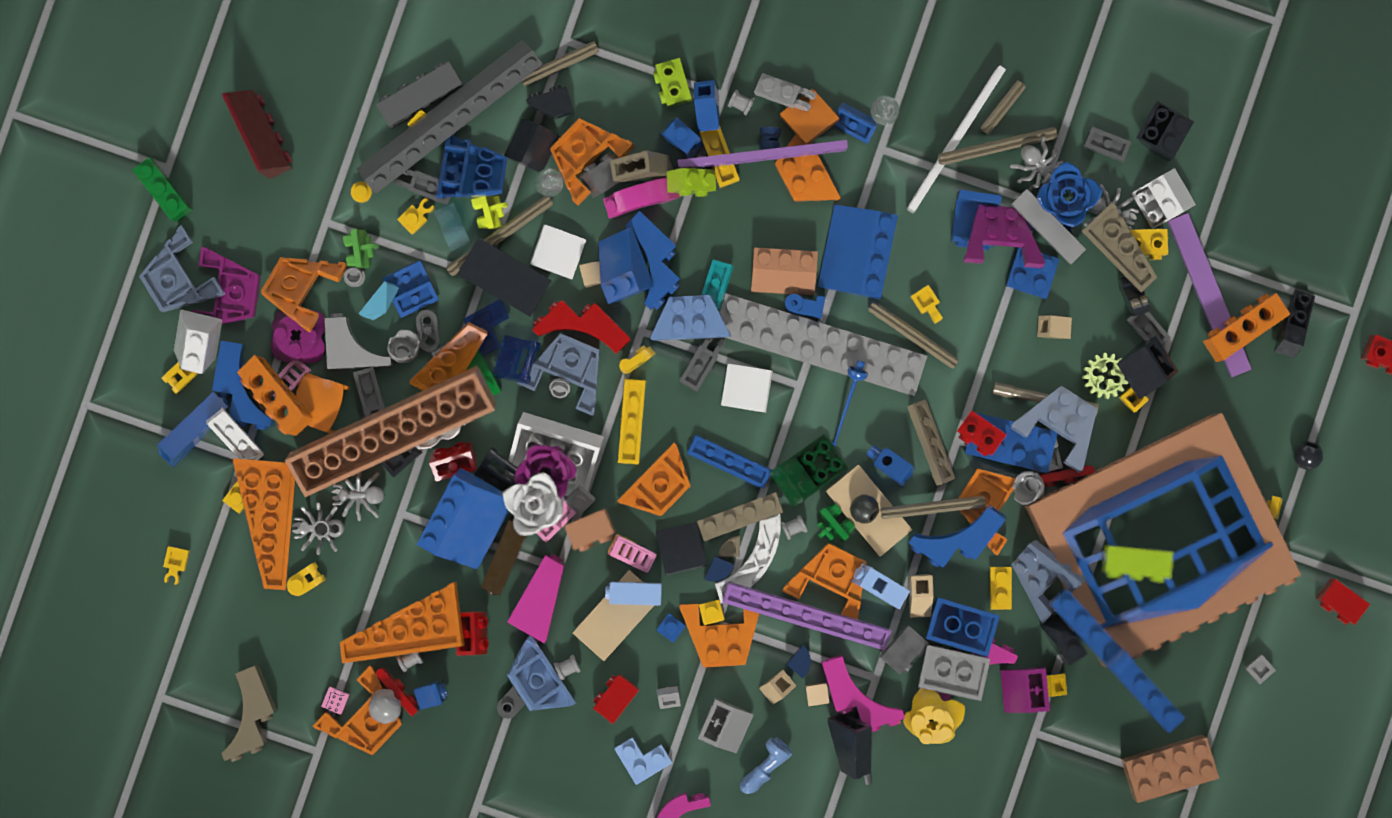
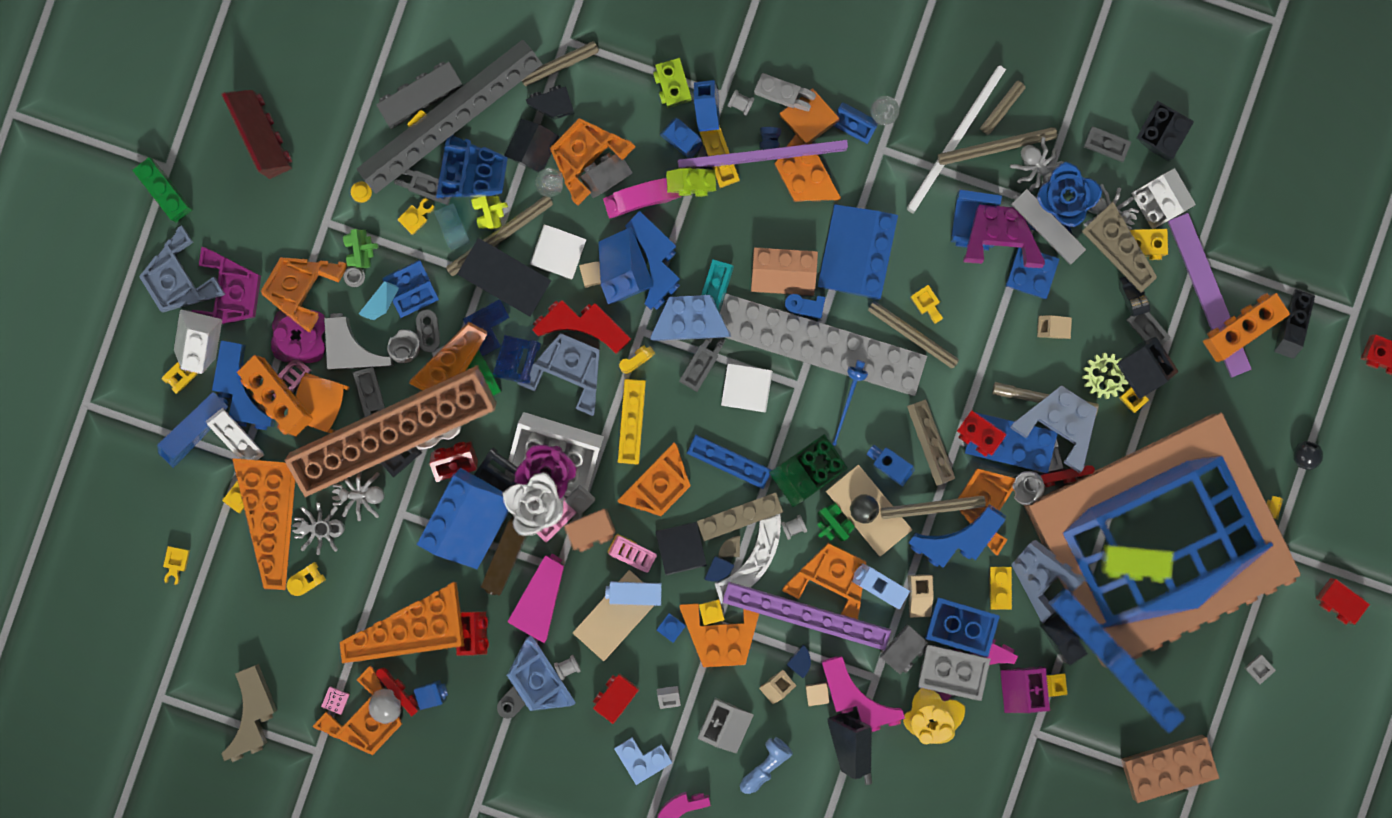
(408, 660): light grey bush -> none
(559, 388): light grey plate -> none
(641, 167): dark tan slope -> none

